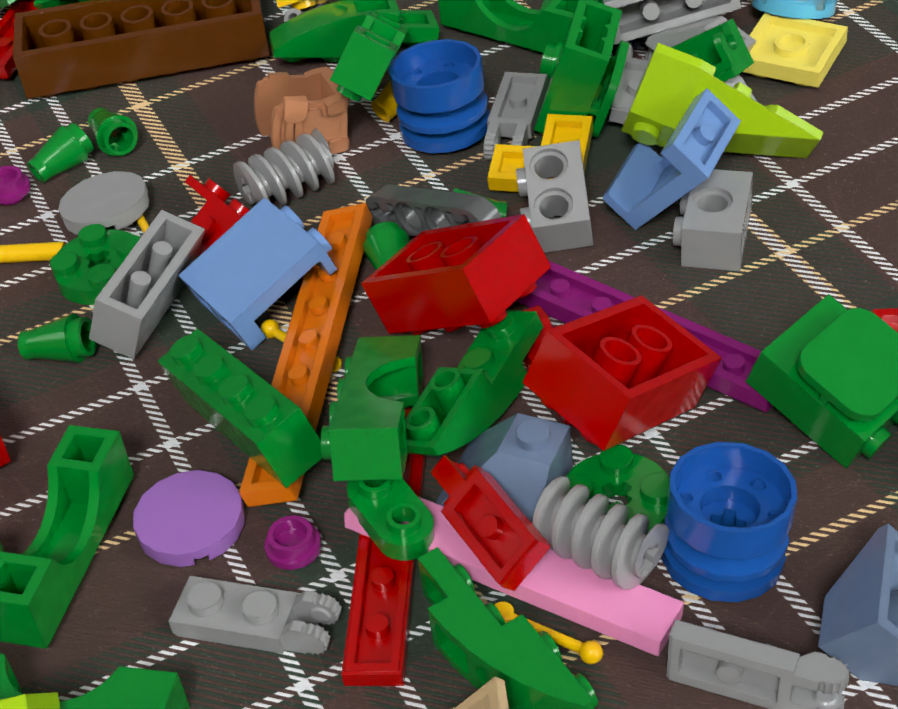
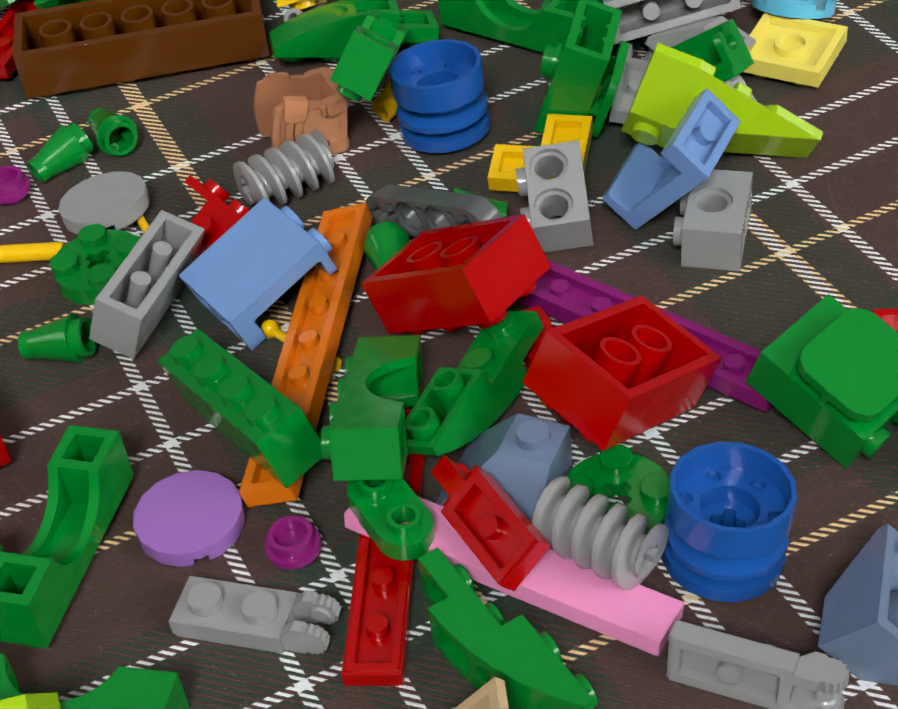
(515, 110): light grey hinge -> none
(589, 651): yellow hinge -> none

